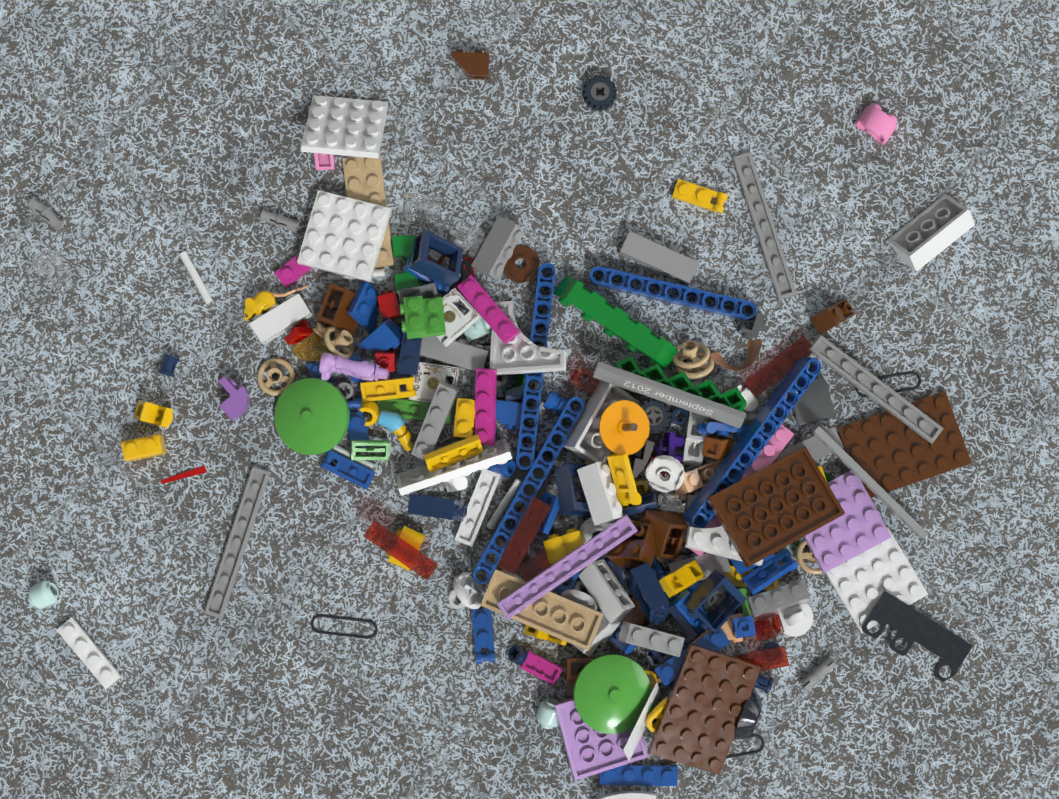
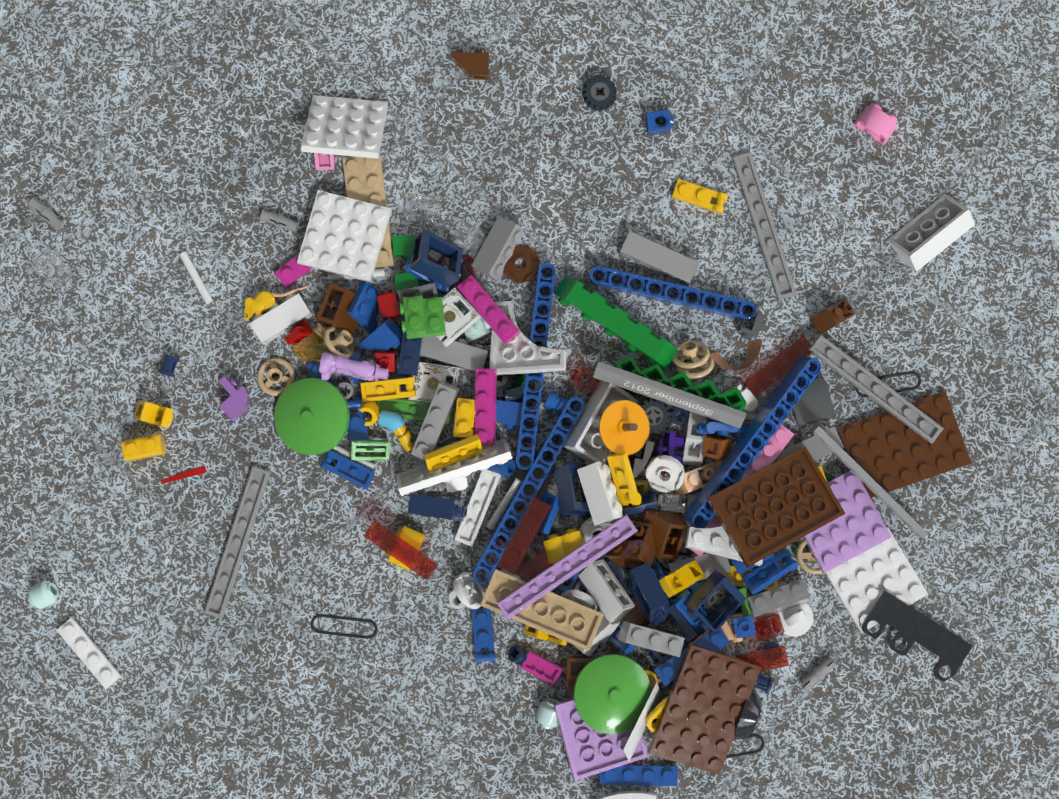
(653, 128): none -> blue brick

